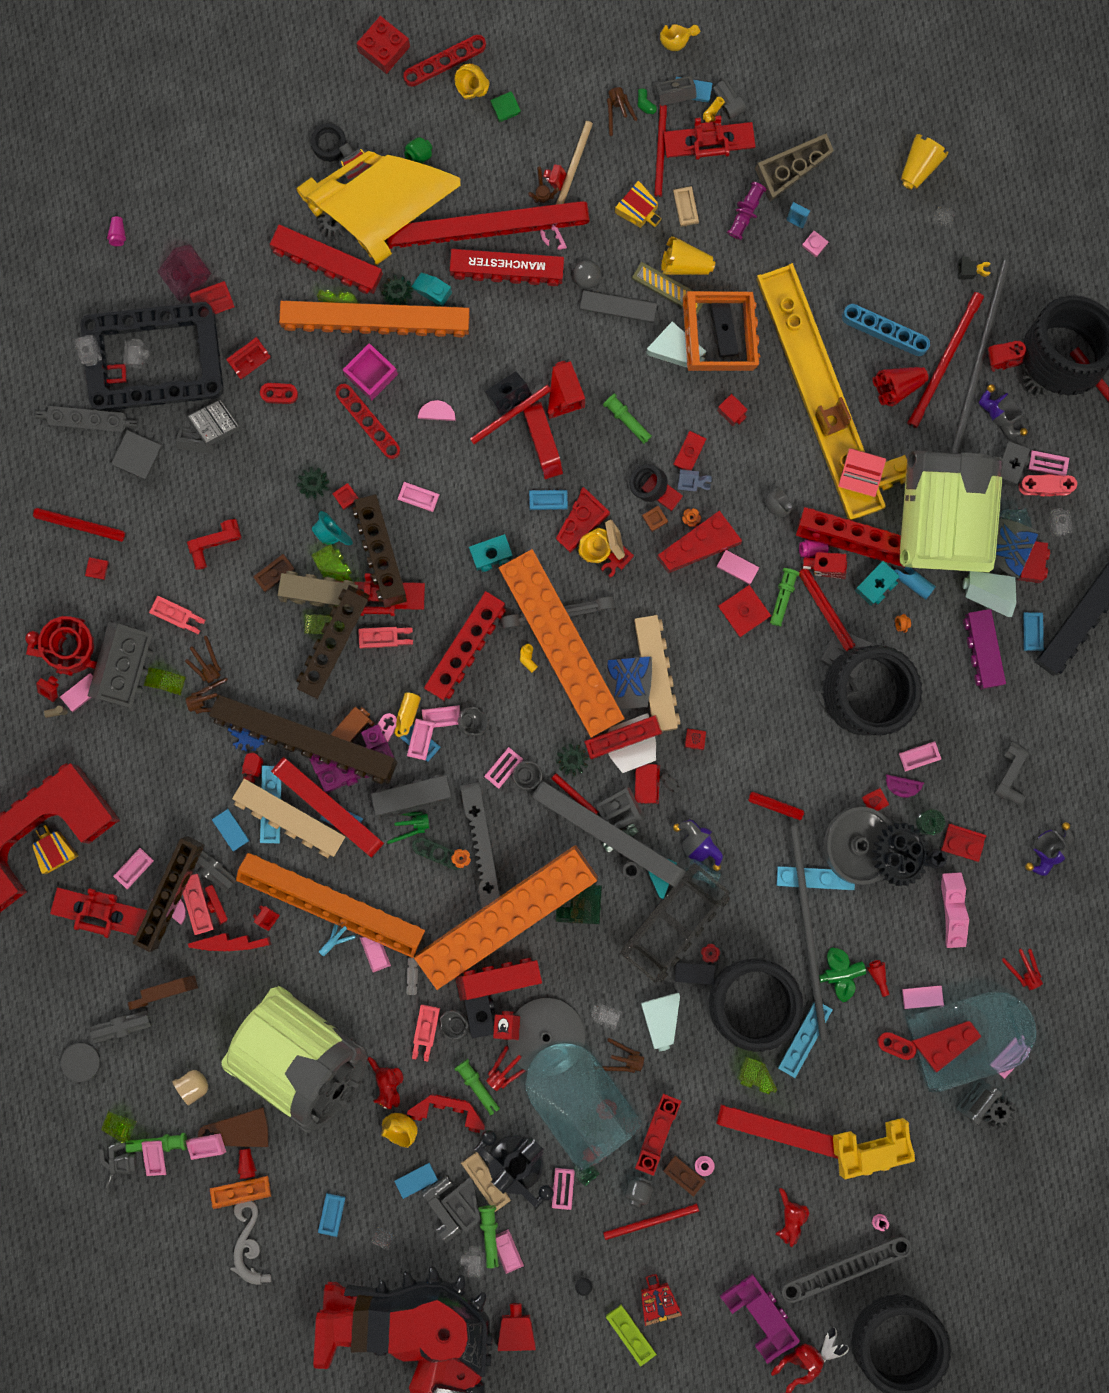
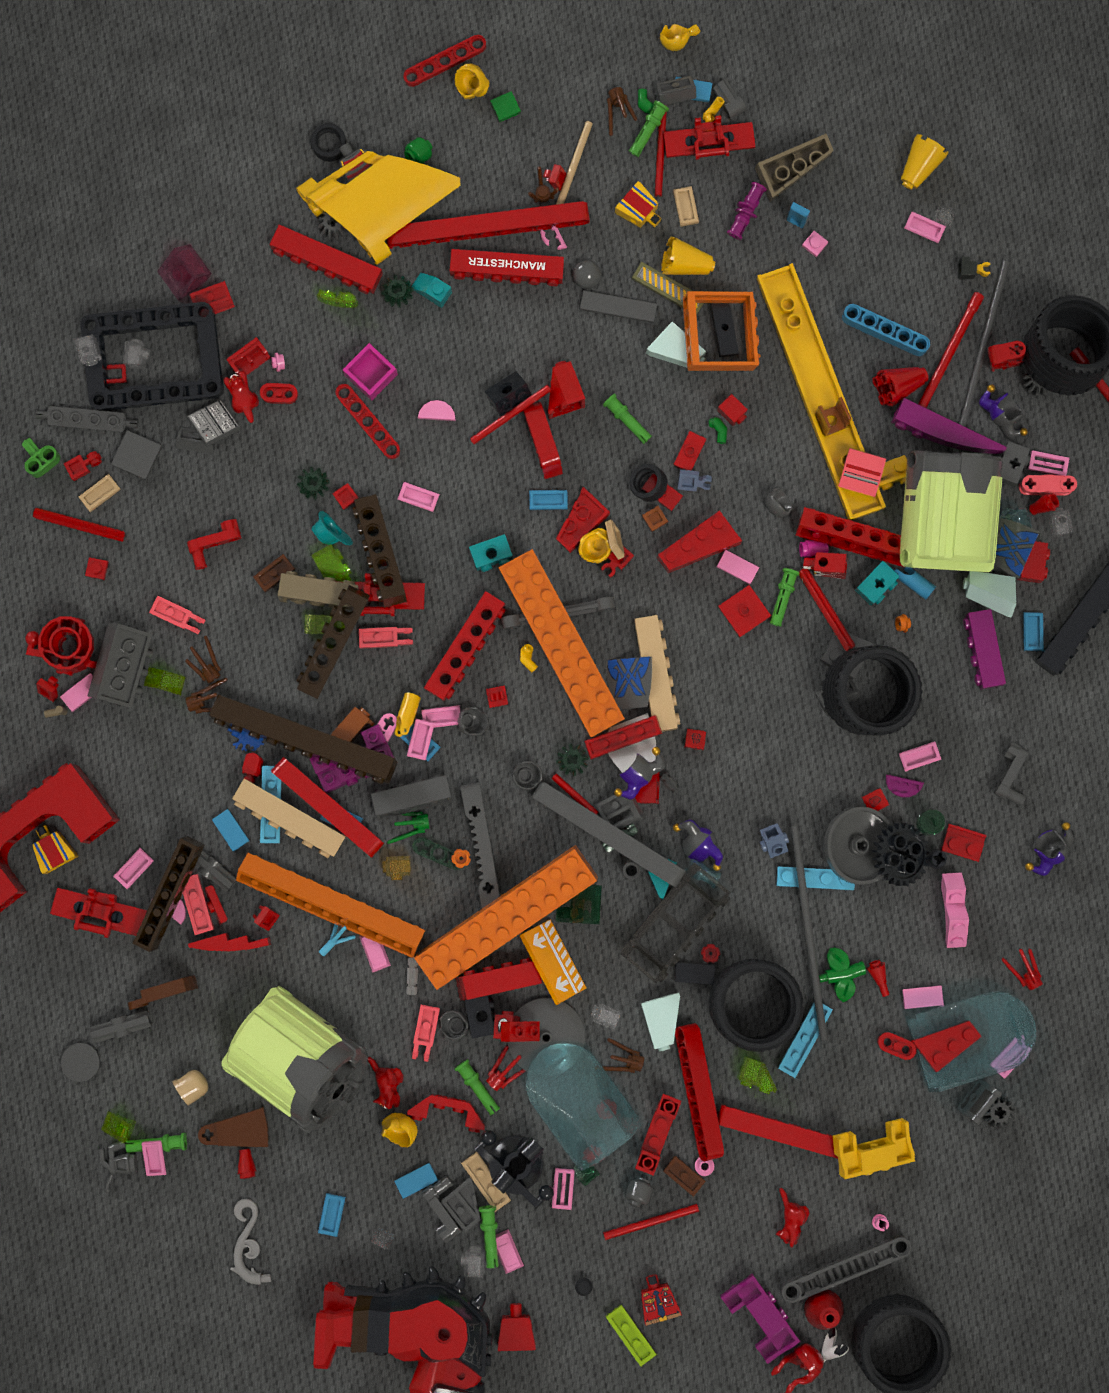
(38, 456): none -> bright green beam
(78, 467): none -> red plate
(99, 493): none -> tan tile
(116, 232): dark pink cone -> none
(205, 1146): bright pink tile -> none
(240, 1192): orange tile -> none
(242, 398): none -> red animal
(278, 362): none -> bright pink plate
(374, 318): orange brick -> none
(383, 44): red brick -> none
(397, 867): none -> clear yellow brick
(497, 696): none -> red tile
(514, 755): bright pink tile -> none
(520, 1031): none -> red piece
(553, 962): none -> light orange tile
(640, 774): none -> piece
(652, 121): none -> bright green pin
(696, 517): orange plate -> none
(699, 1092): none -> red beam
(720, 427): none -> green arm
(776, 806): red axle -> none
(776, 843): none -> sand blue brick
(824, 1310): none -> red cone
(924, 227): none -> bright pink tile
(936, 428): none -> magenta slope
(1046, 503): none -> red cone

